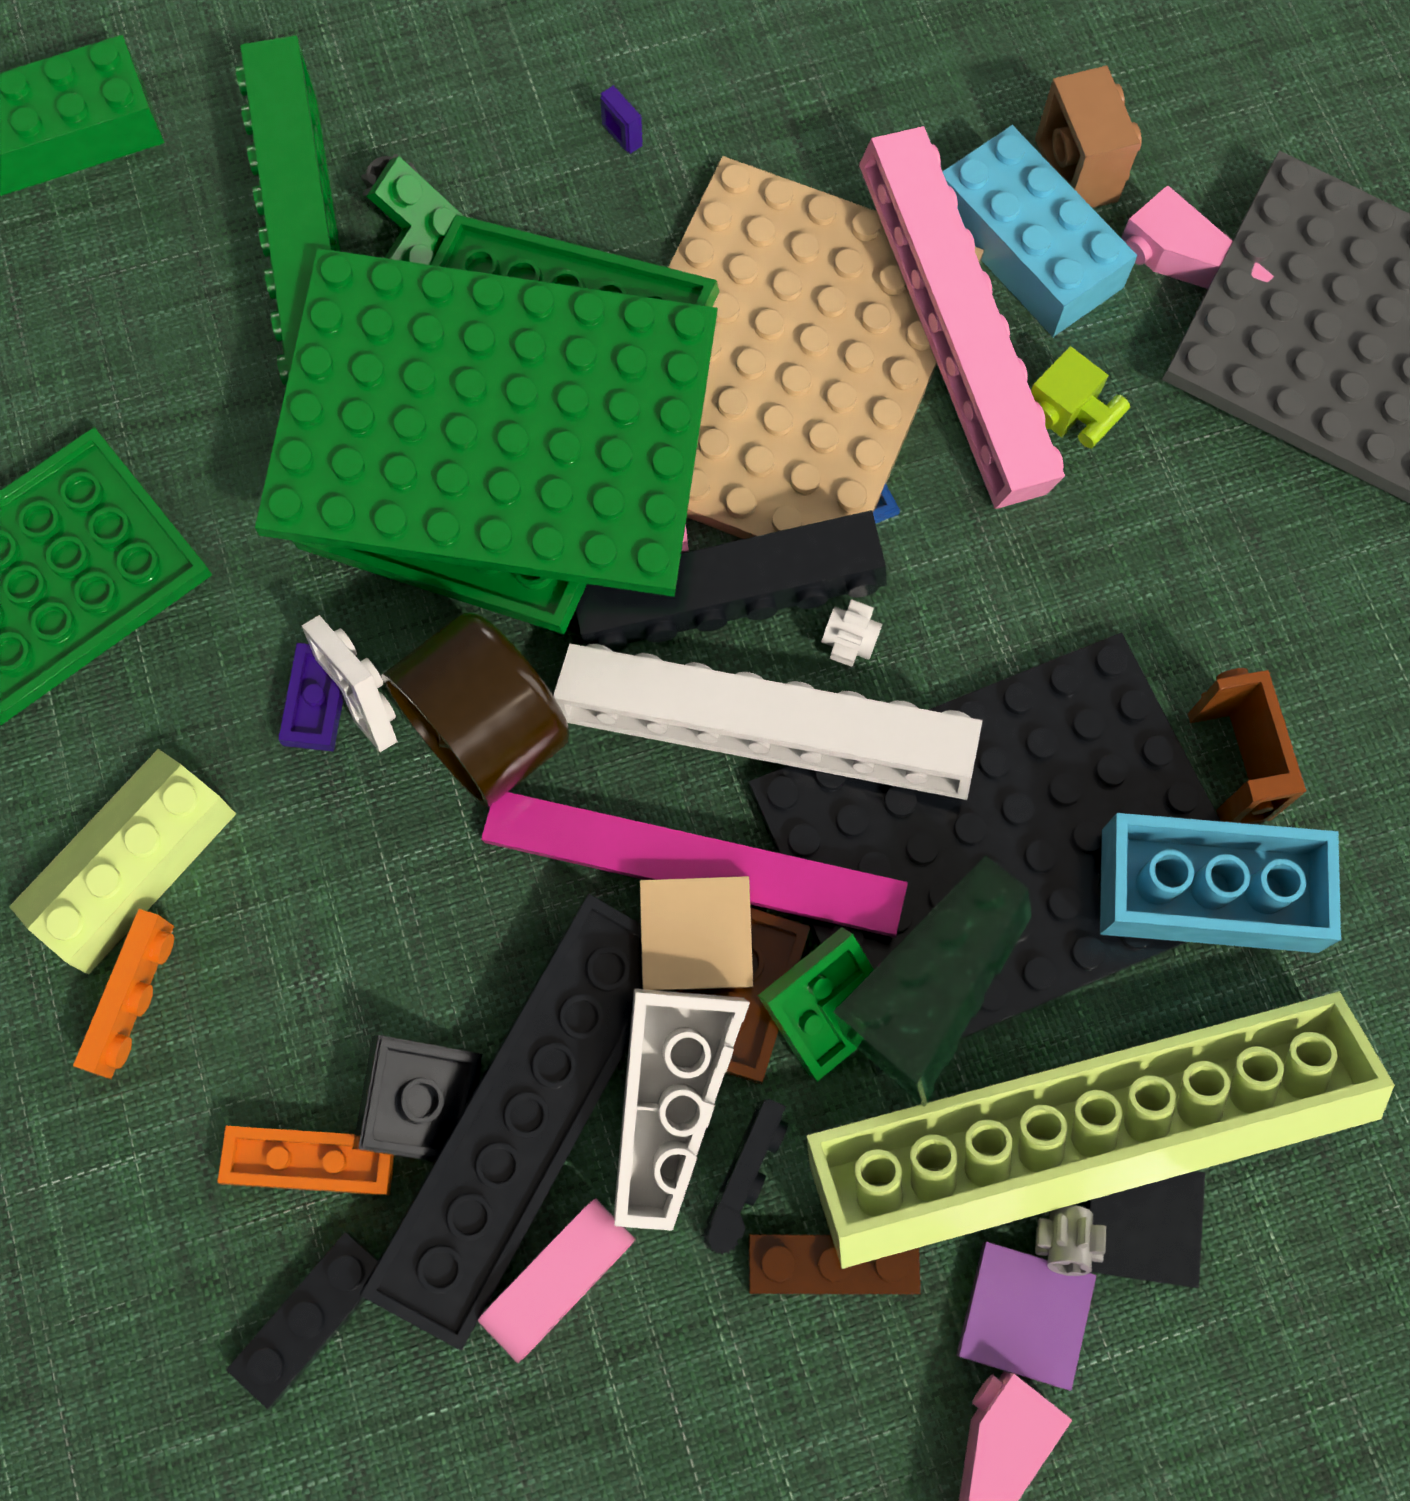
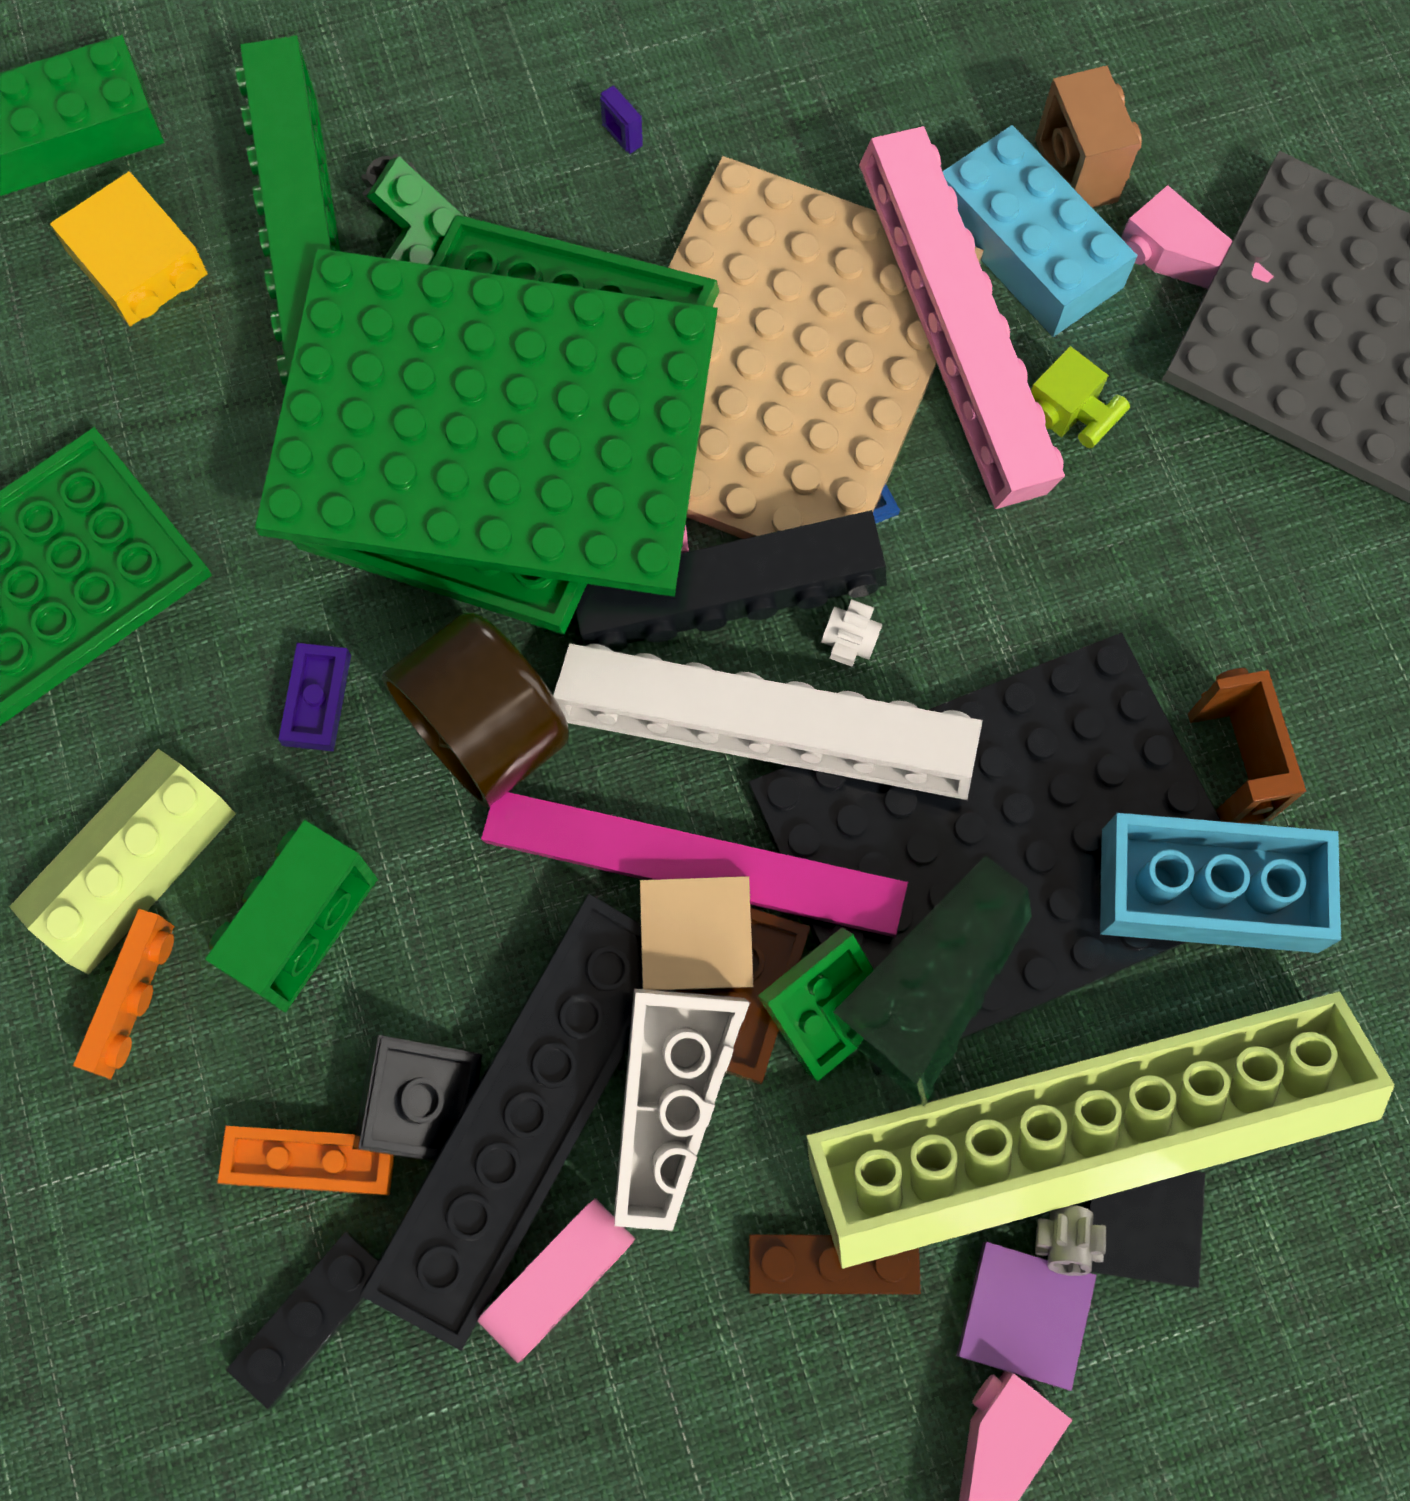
(129, 248): none -> yellow brick
(292, 915): none -> green brick
(355, 679): white plate -> none
(743, 1177): black hinge -> none

